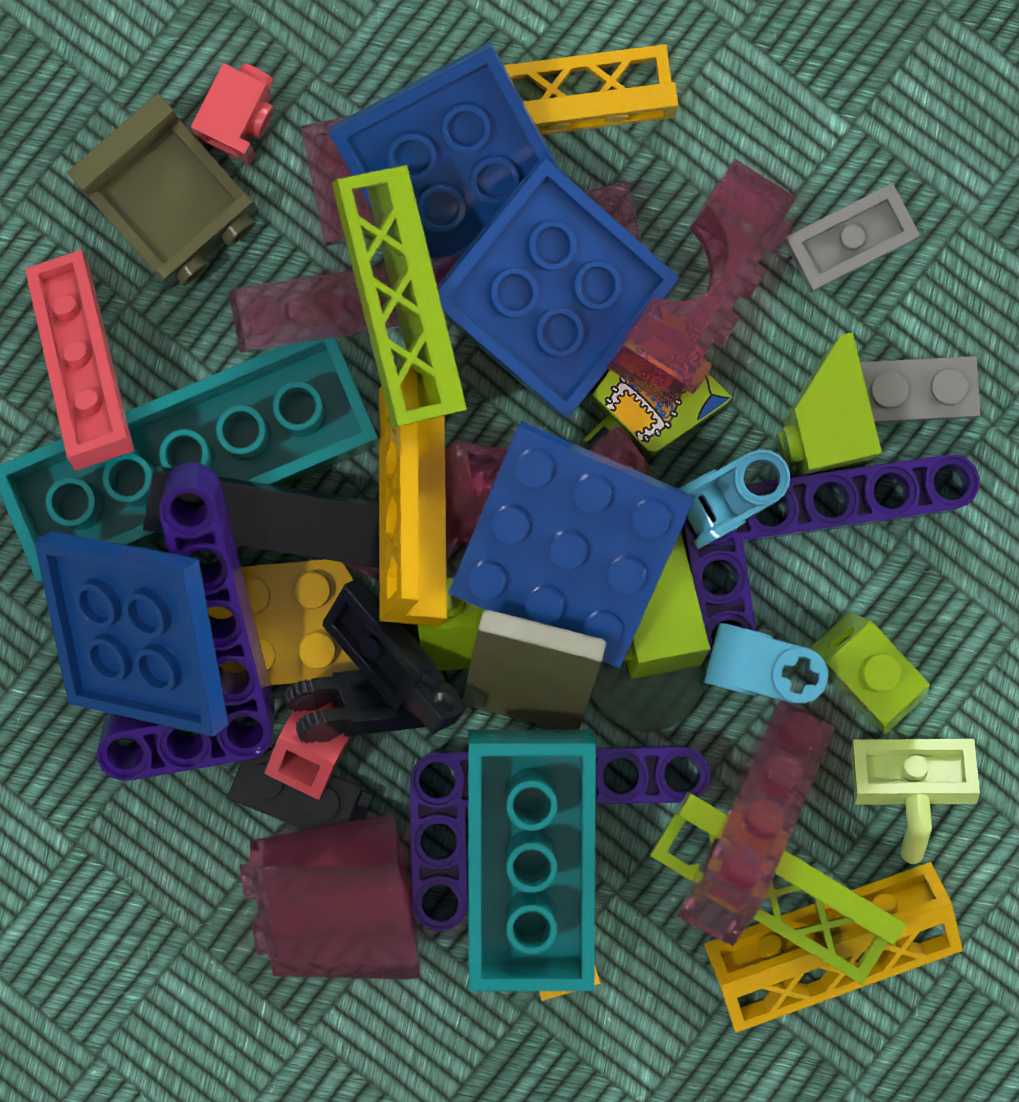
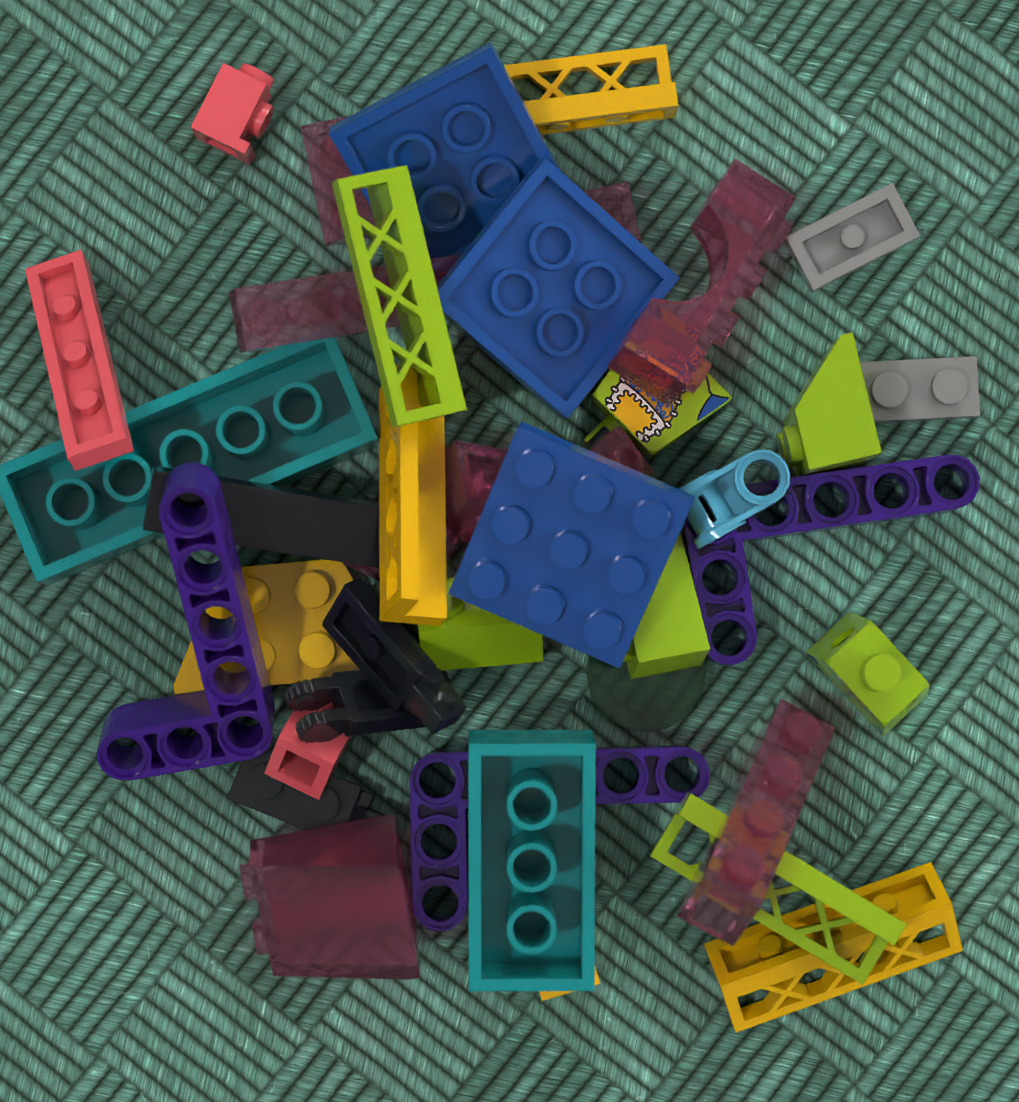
(132, 632): blue plate -> none
(164, 193): olive panel -> none
(532, 671): olive tile -> none
(754, 665): medium azure piece -> none
(915, 775): yellowish green plate -> none

